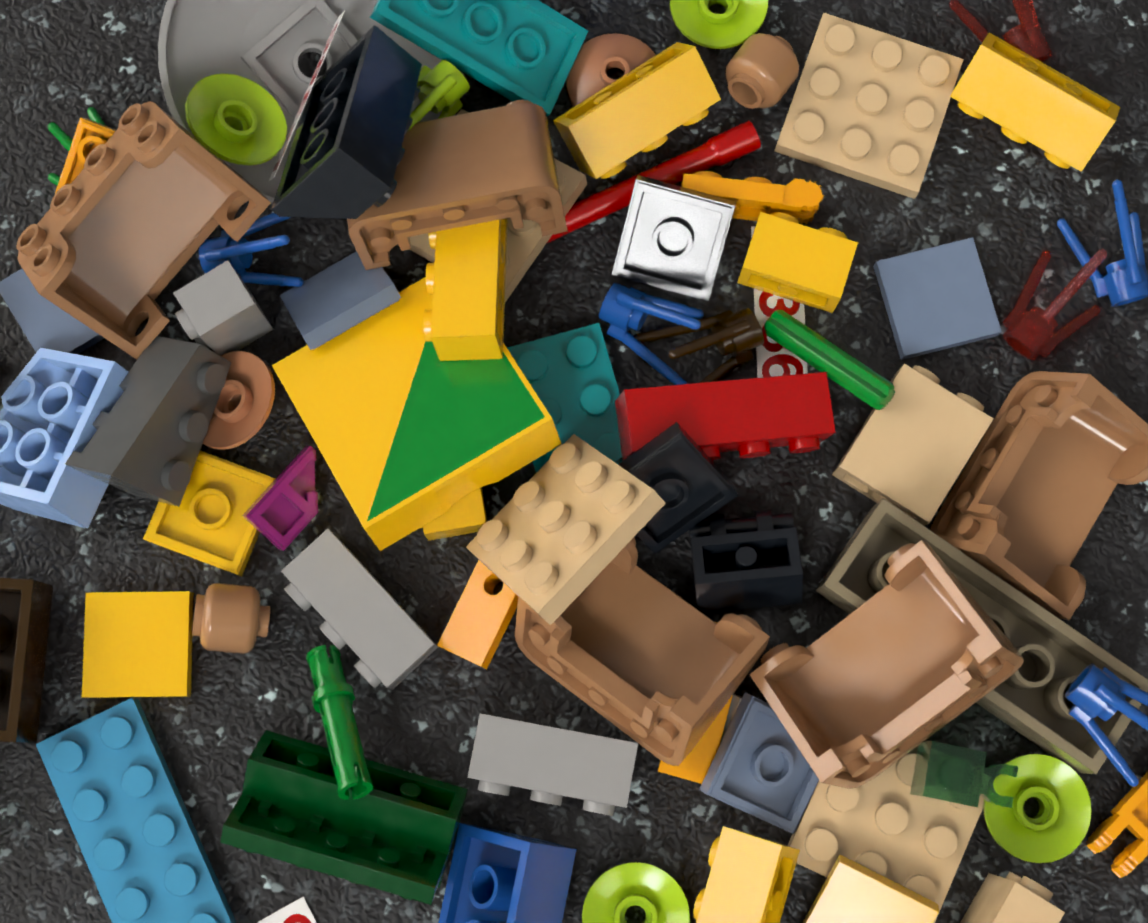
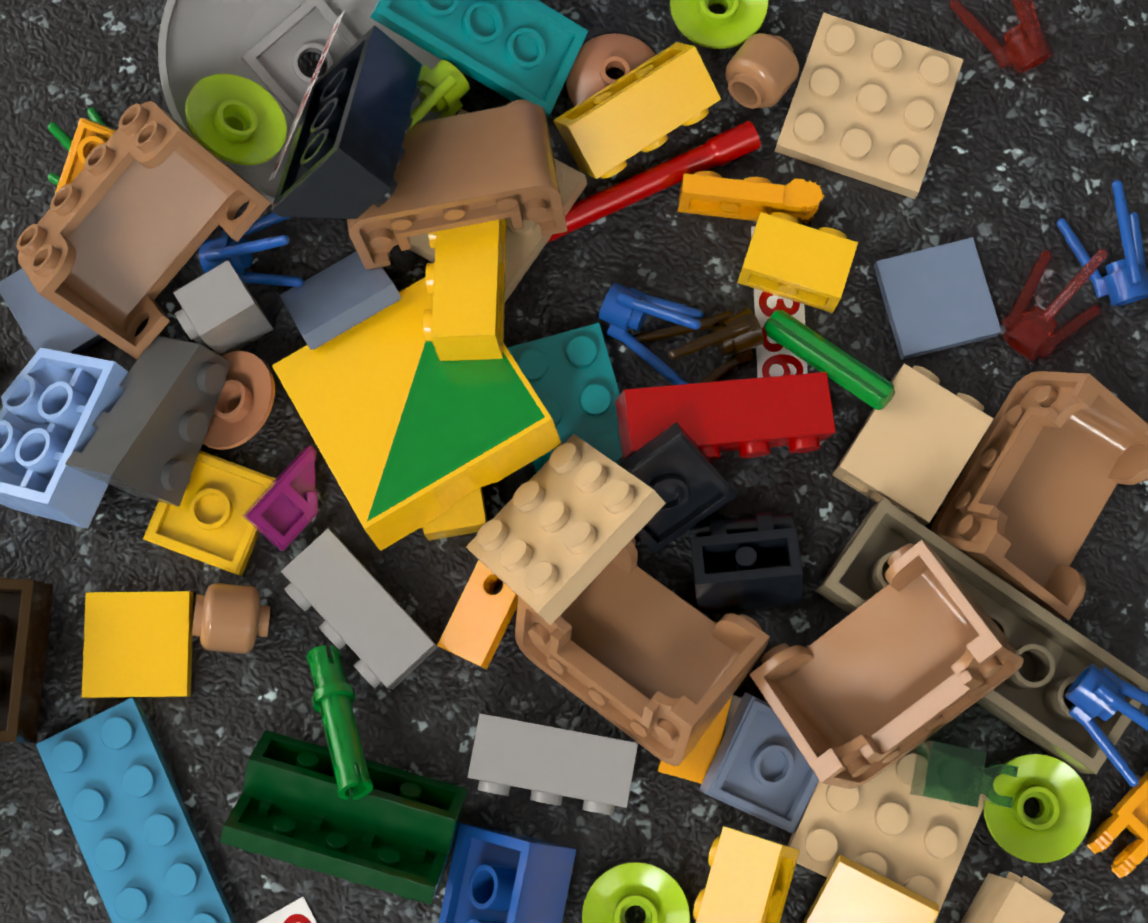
(673, 237): tile -> none
(1034, 103): yellow brick -> none

